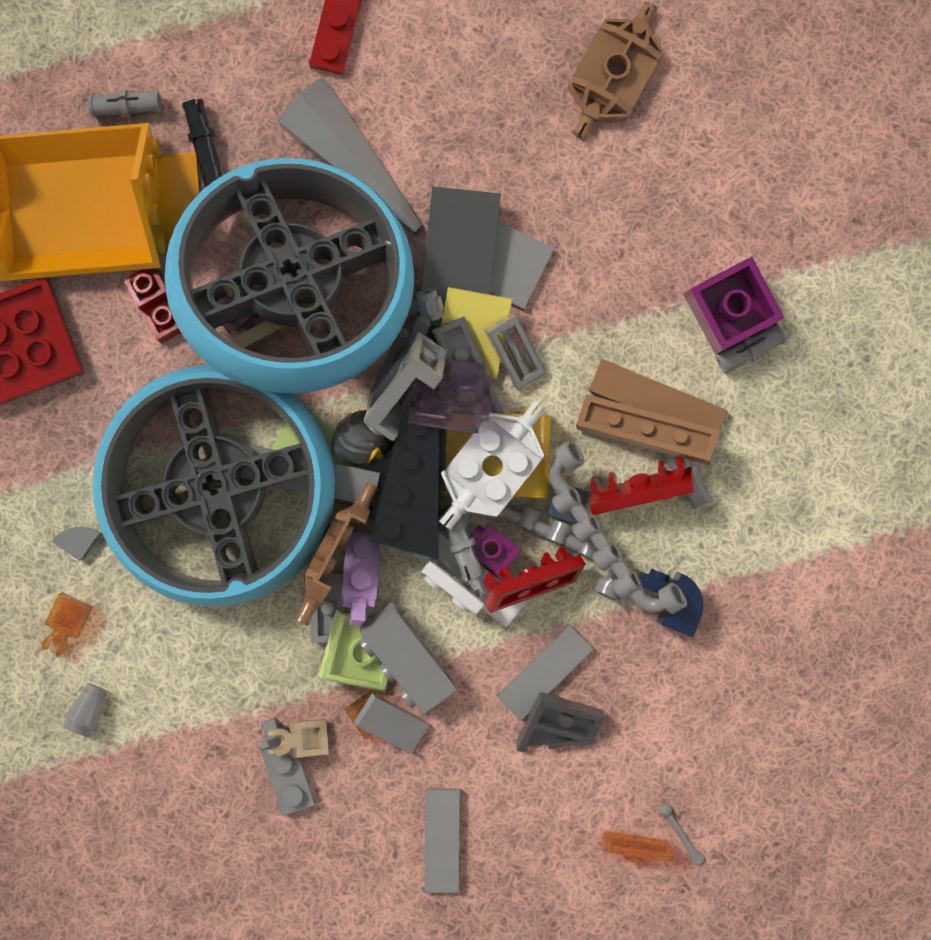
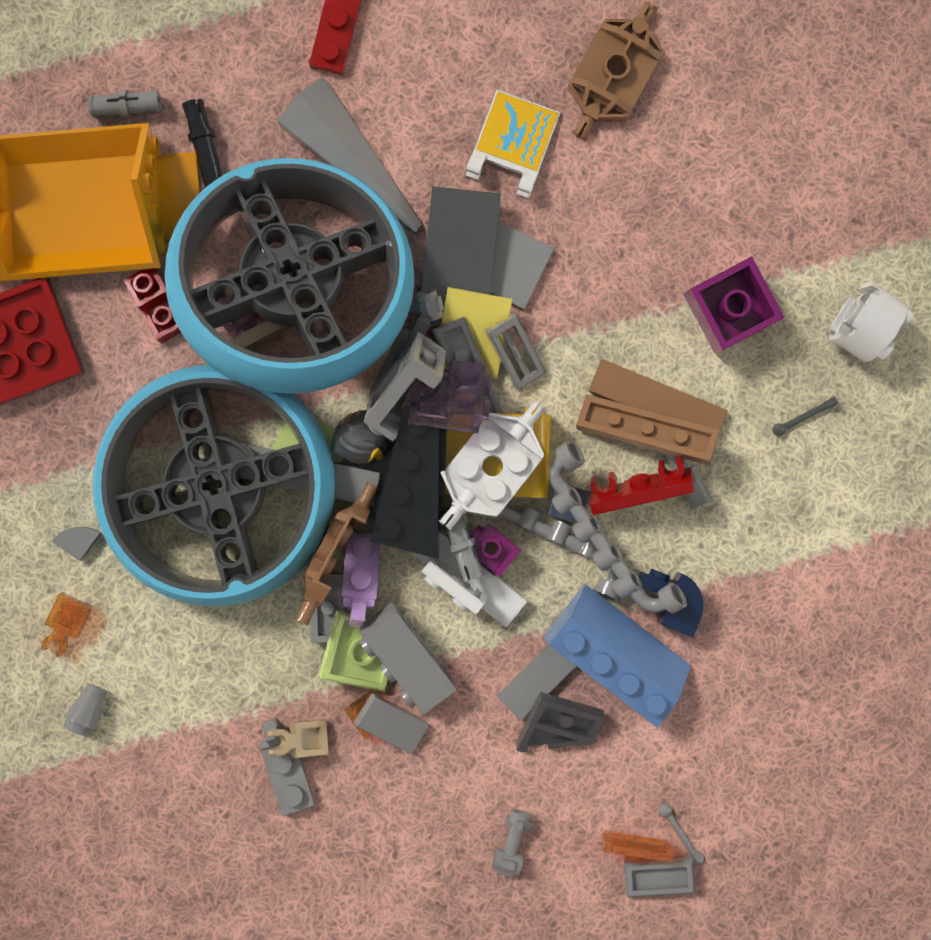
(442, 840): light grey tile -> none
(507, 860): none -> light grey bar
(514, 139): none -> flag
(532, 581): red plate -> none
(619, 655): none -> medium blue slope
(659, 877): none -> light grey tile
(750, 348): light grey pin -> none
(780, 429): none -> dark grey hinge
(870, 323): none -> white brick

